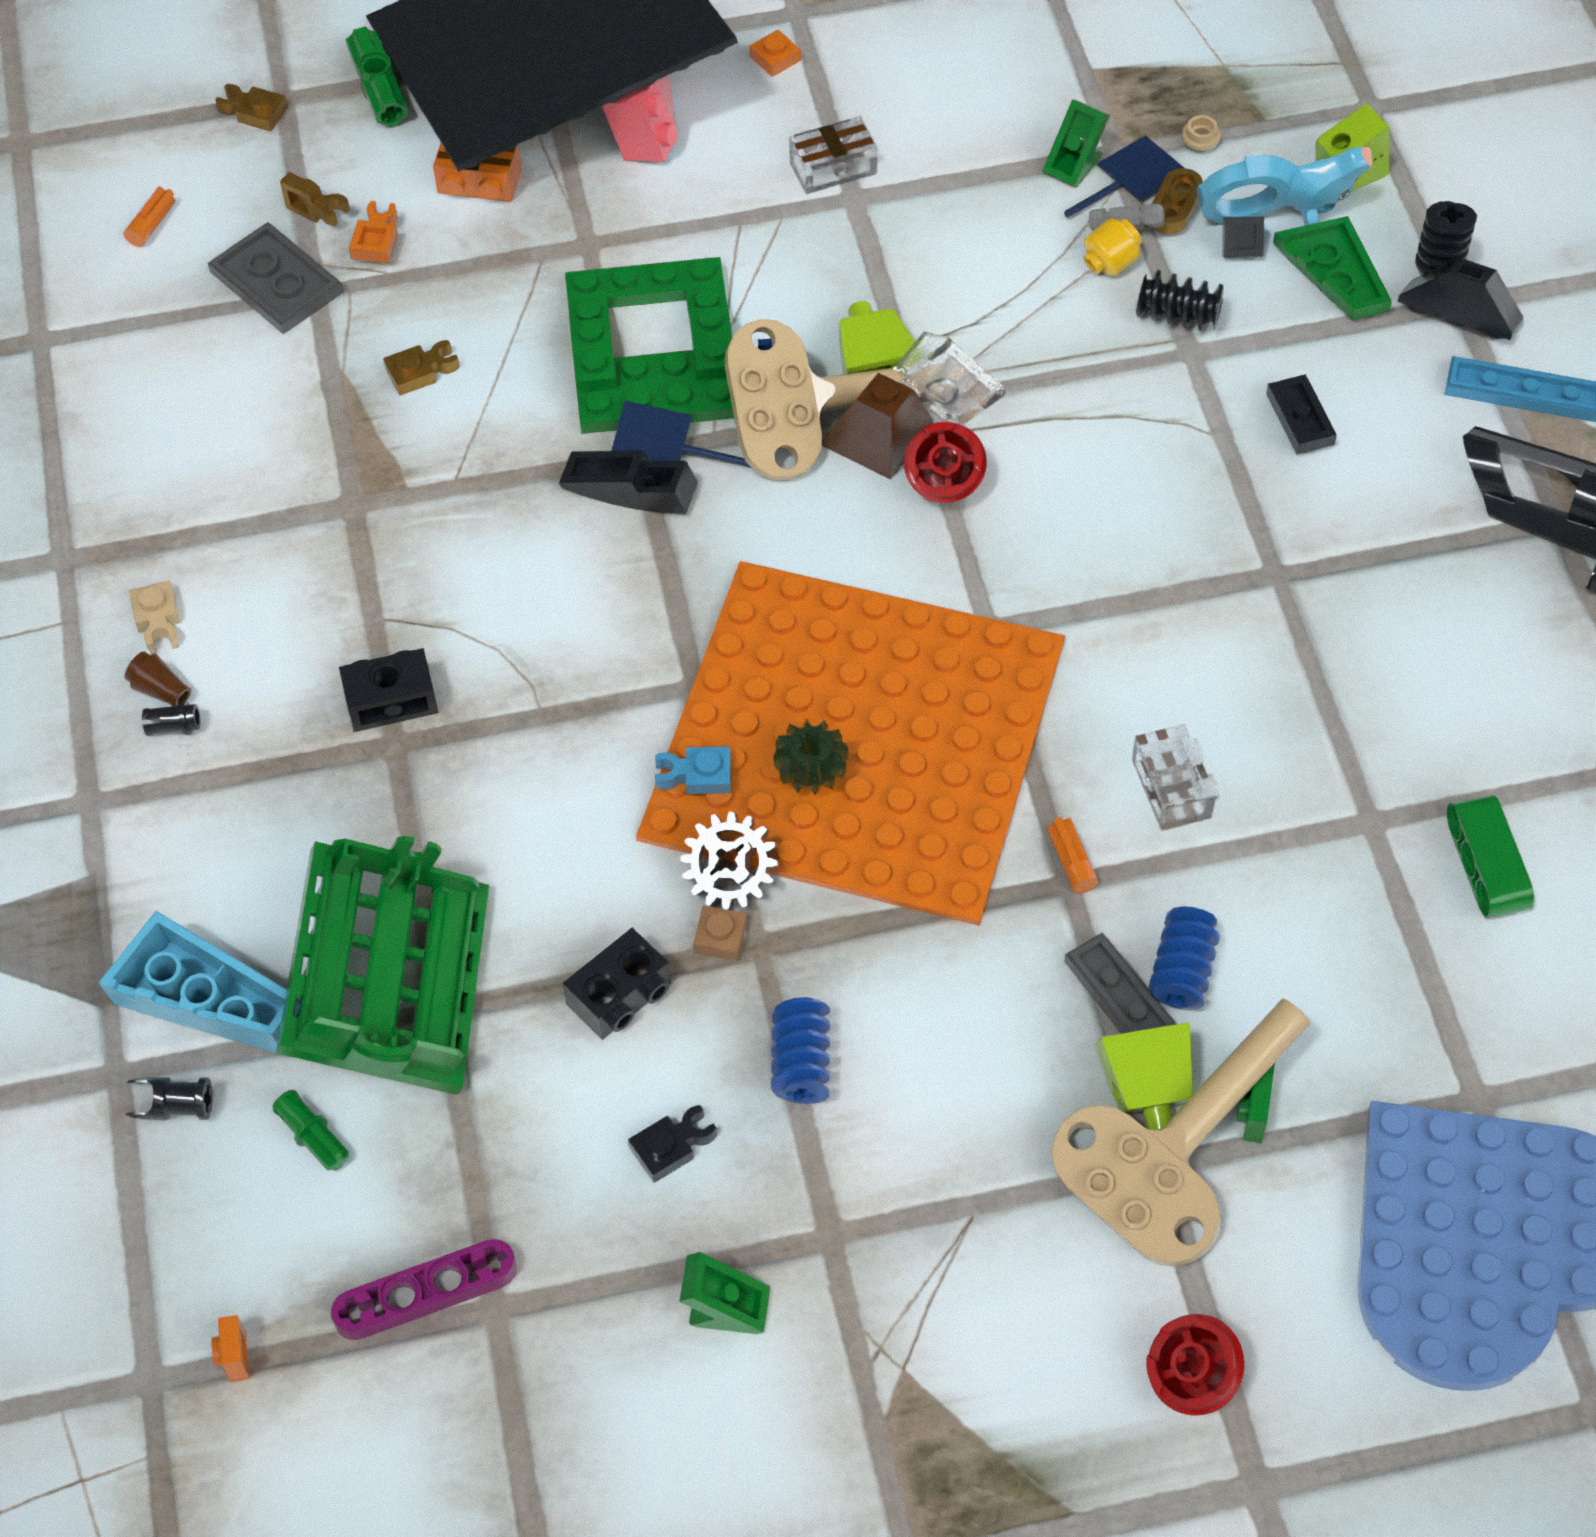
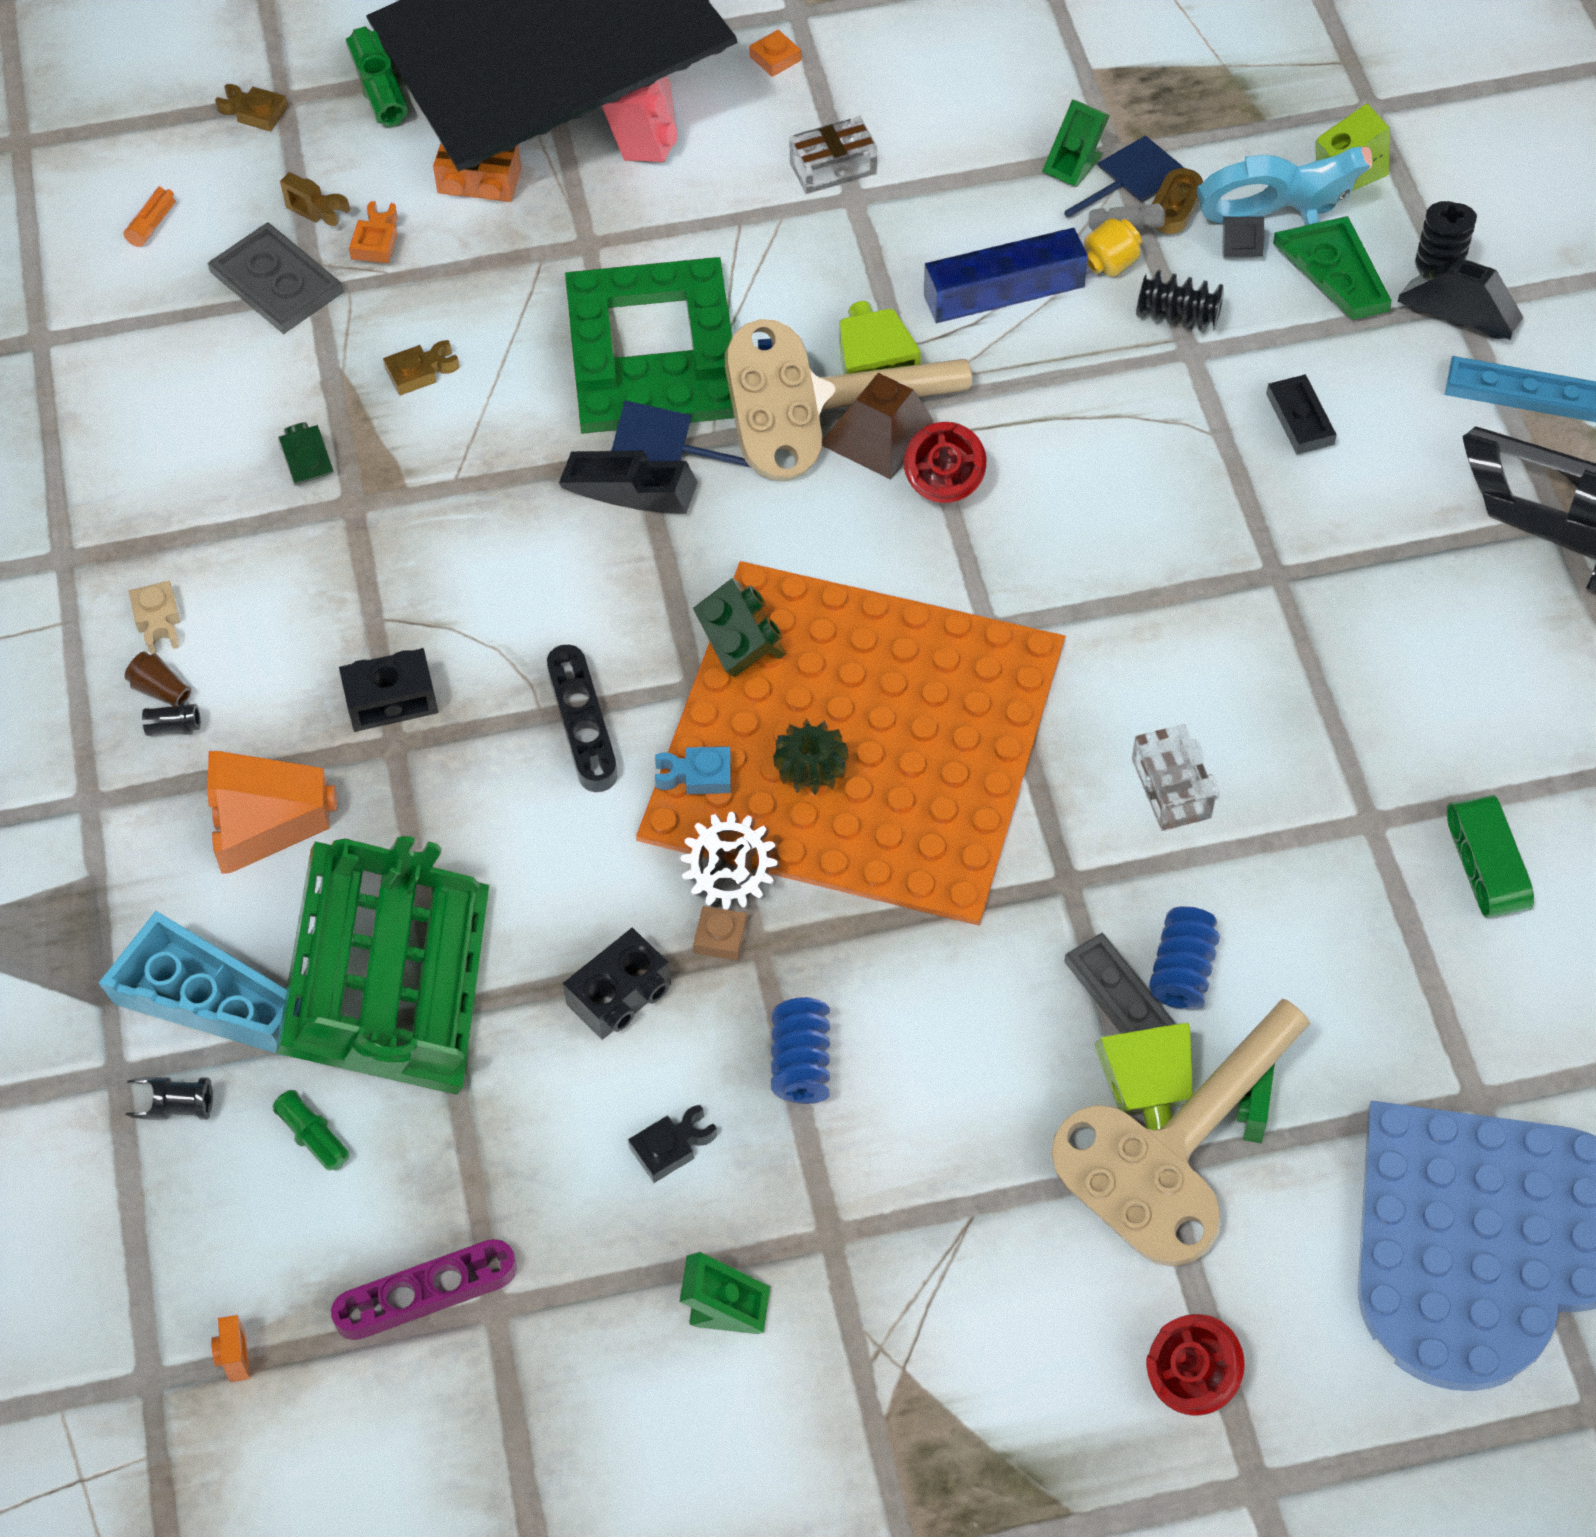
(264, 806): none -> orange slope
(305, 453): none -> dark green bracket
(582, 717): none -> black beam
(738, 626): none -> dark green bracket
(948, 379): clear slope -> none
(1005, 275): none -> clear blue brick
(1072, 855): orange piece -> none
(1201, 133): tan plate -> none

